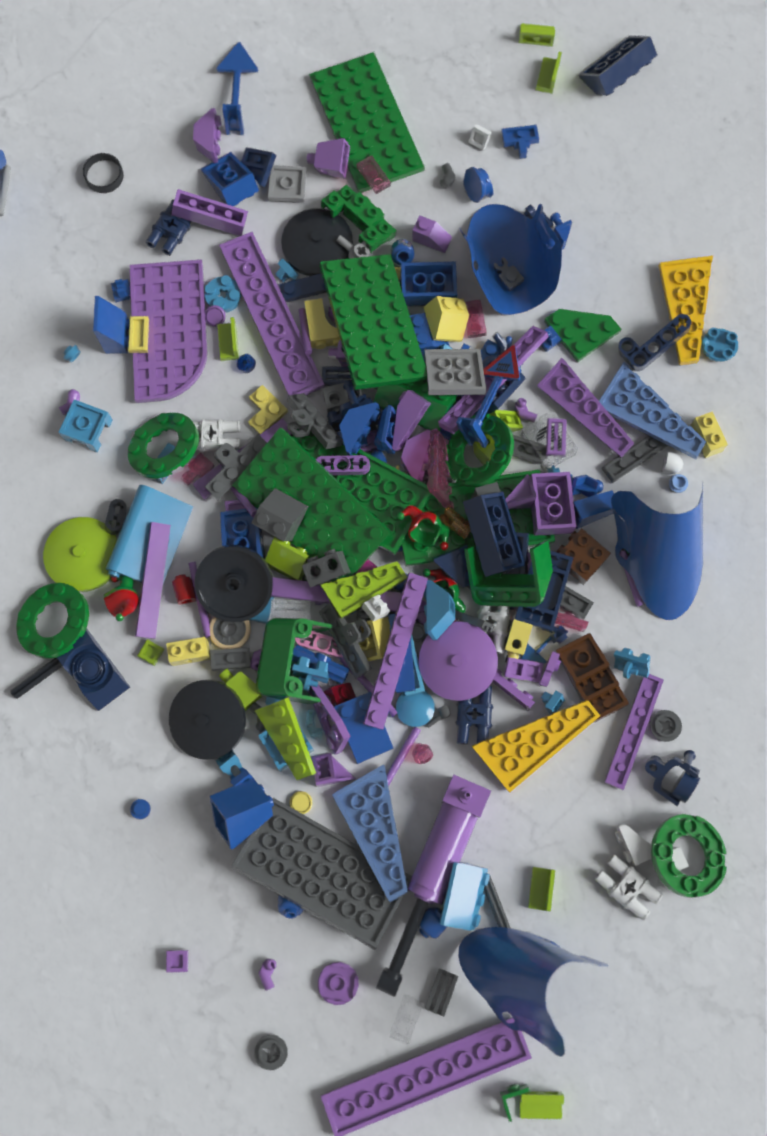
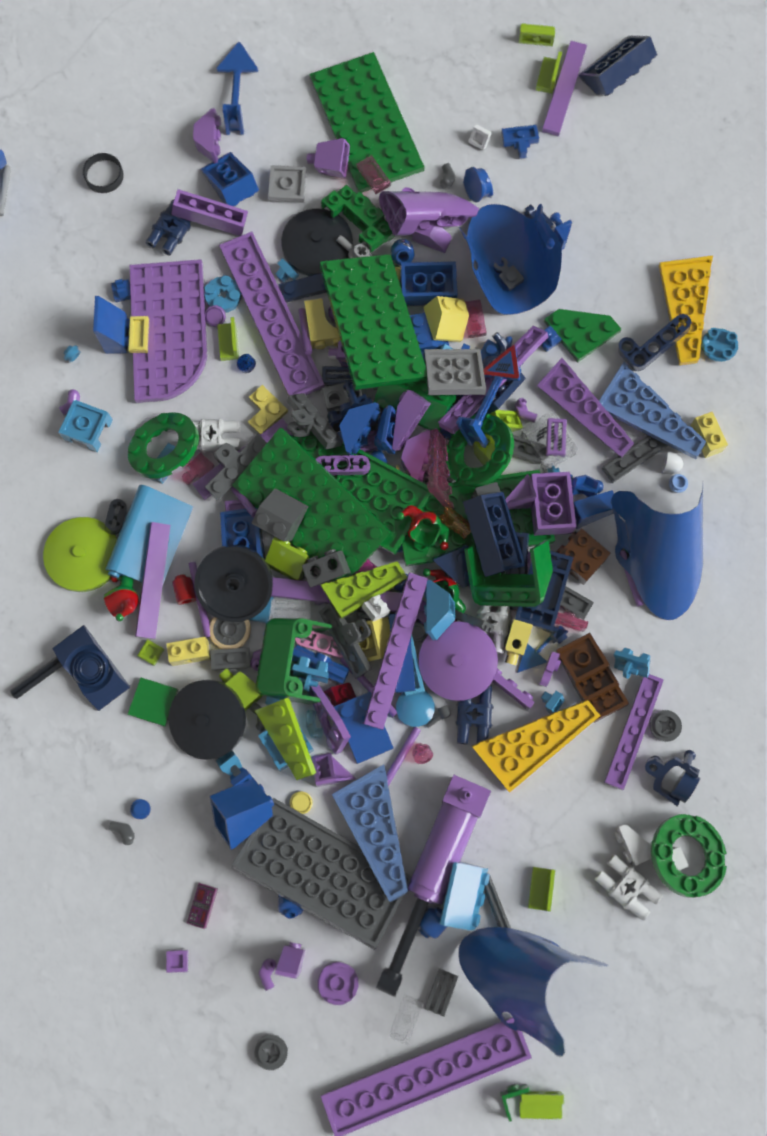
(74, 628): green plate -> none
(125, 831): none -> dark grey arm
(152, 701): none -> green tile
(202, 906): none -> slope
(259, 163): dark blue wing -> none
(290, 960): none -> medium lavender slope
(409, 207): none -> medium lavender panel
(523, 669): medium lavender slope -> none
(564, 88): none -> medium lavender tile

